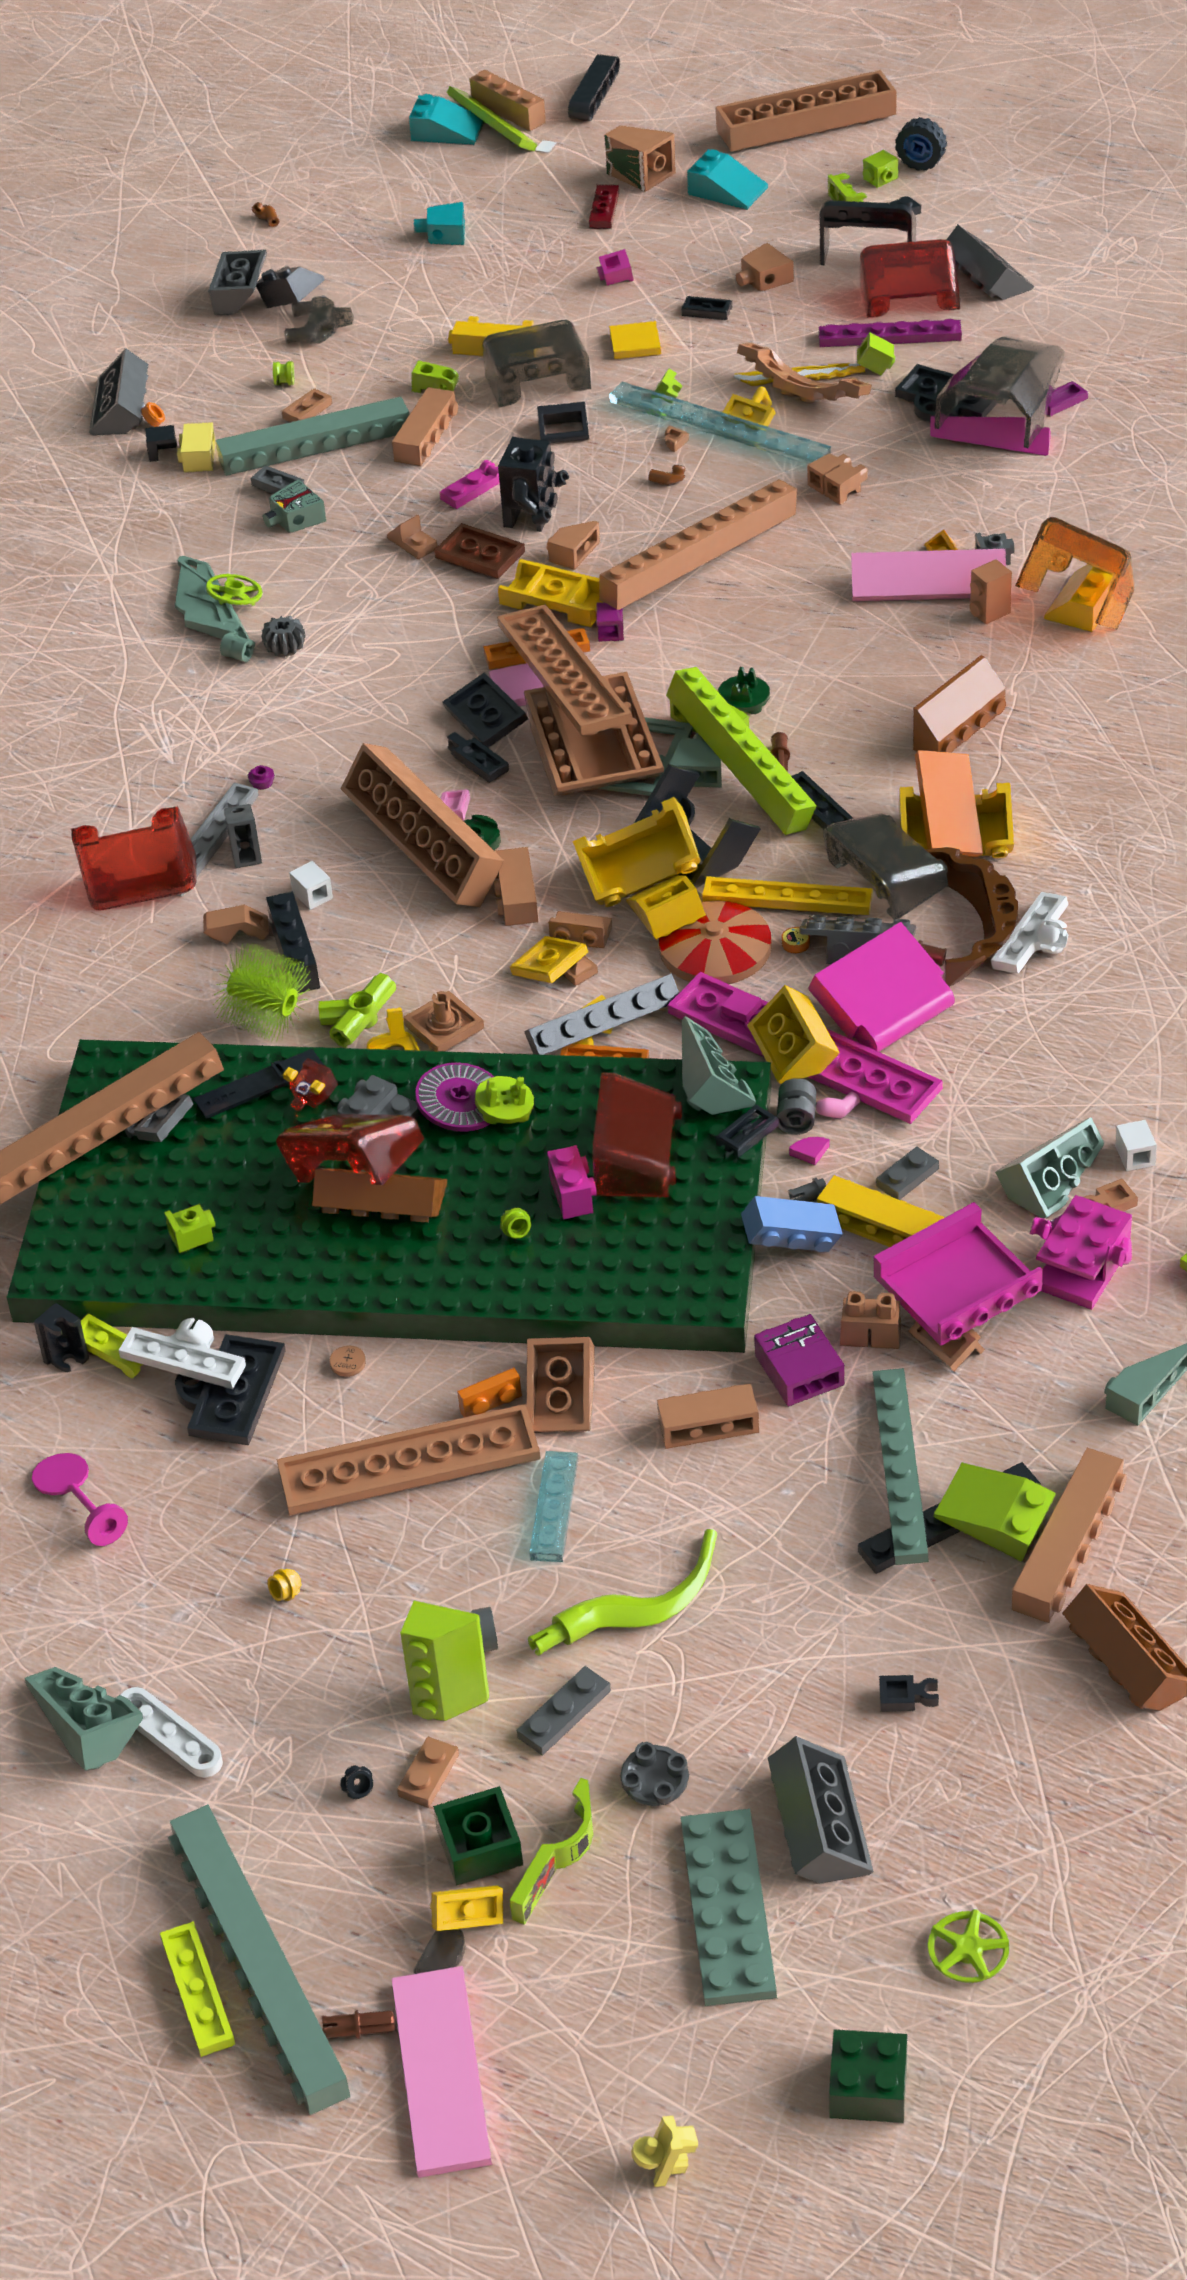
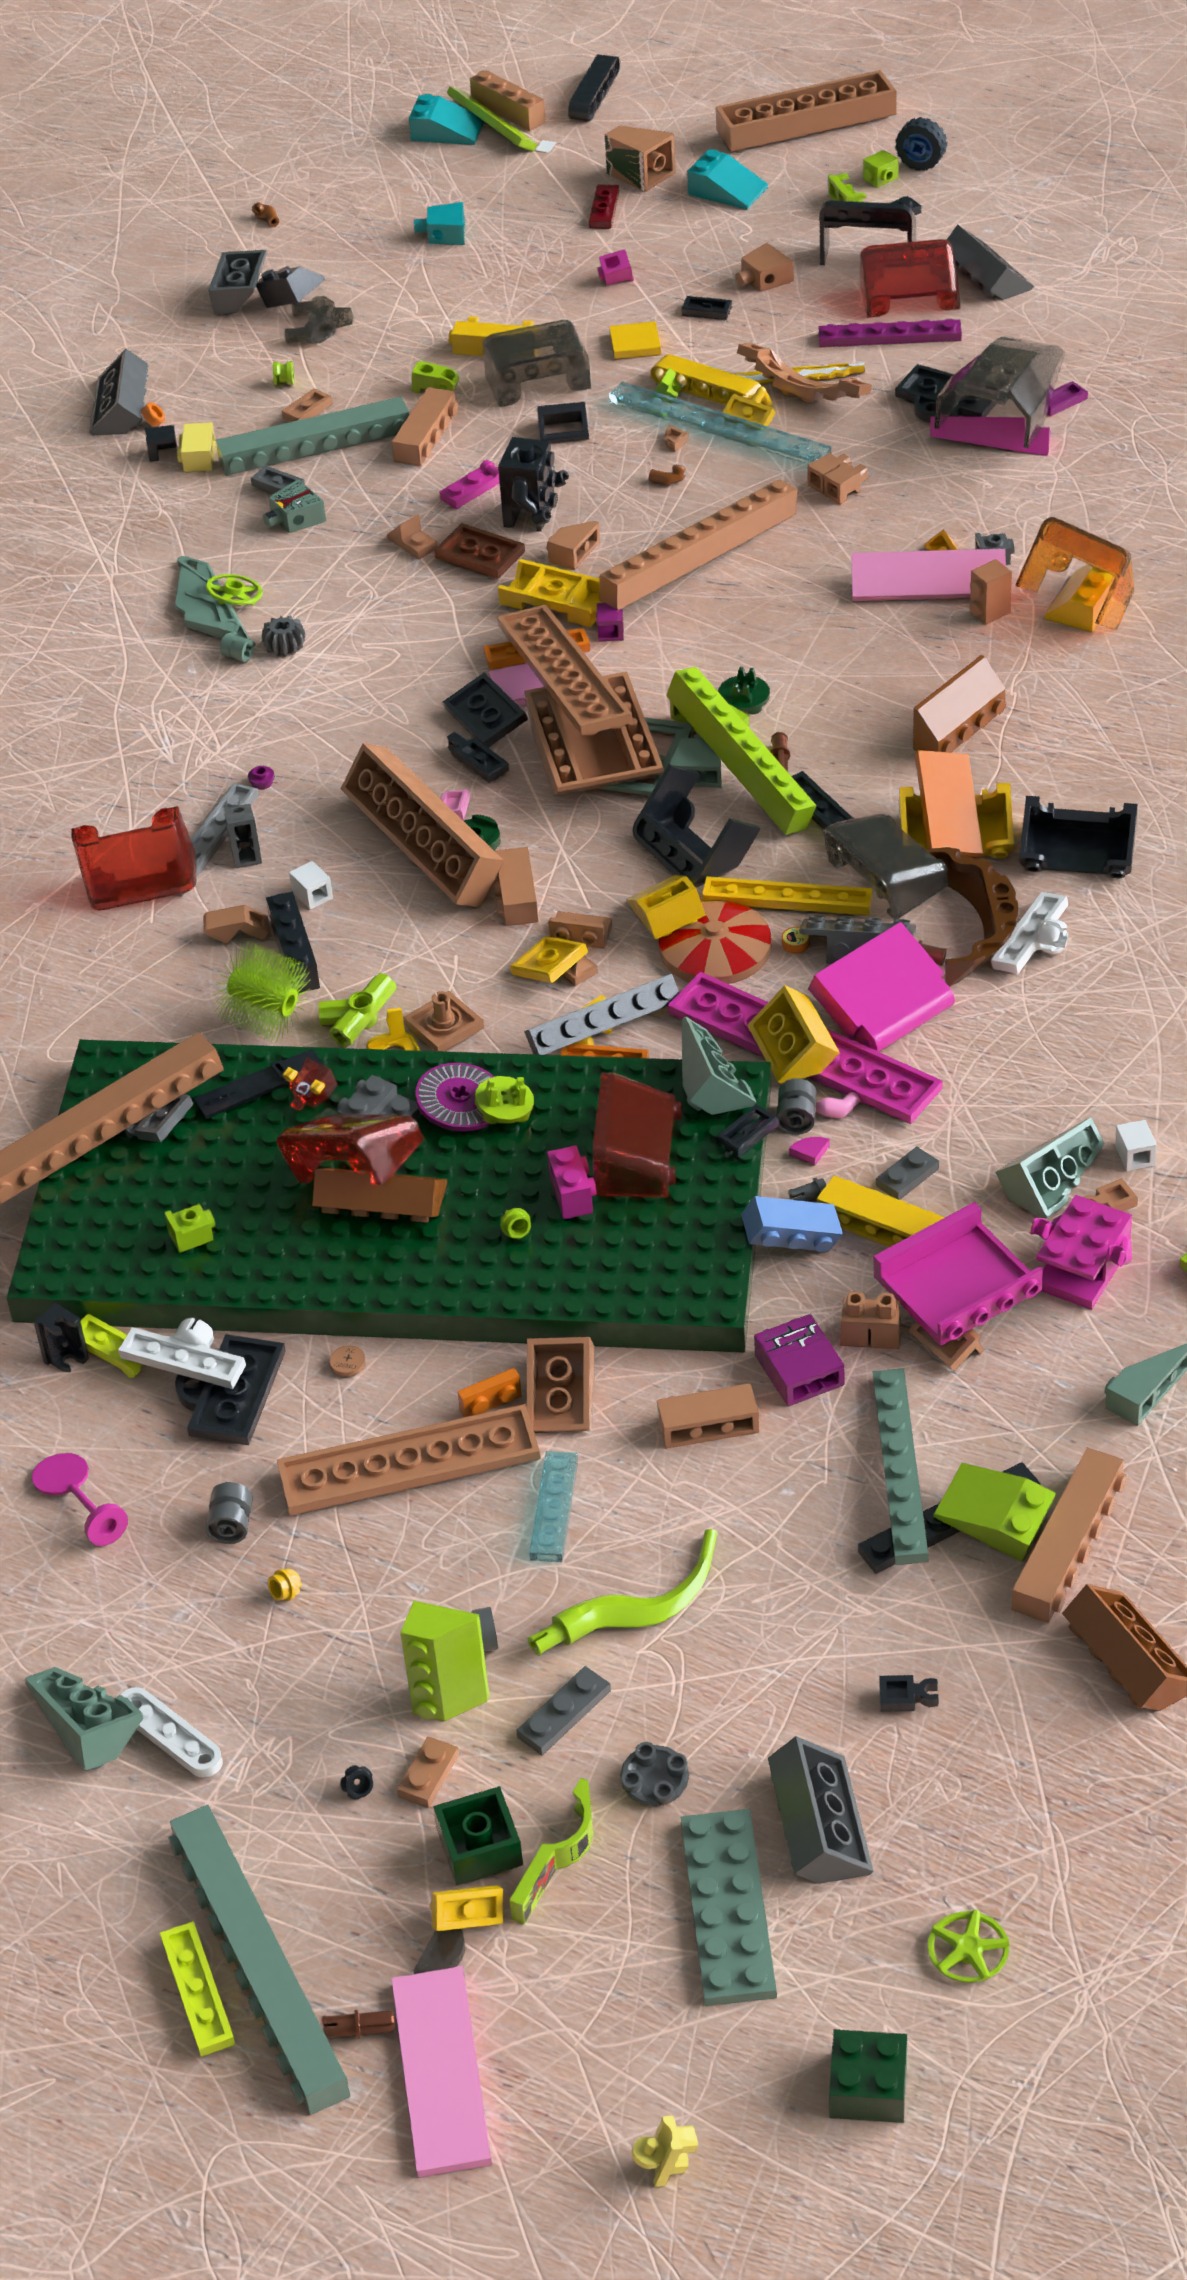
(229, 1513): none -> dark grey wheel
(638, 854): yellow windscreen -> none
(704, 380): none -> yellow beam
(741, 1005): dark pink tile -> none
(876, 354): lime brick -> none
(1078, 839): none -> black windscreen

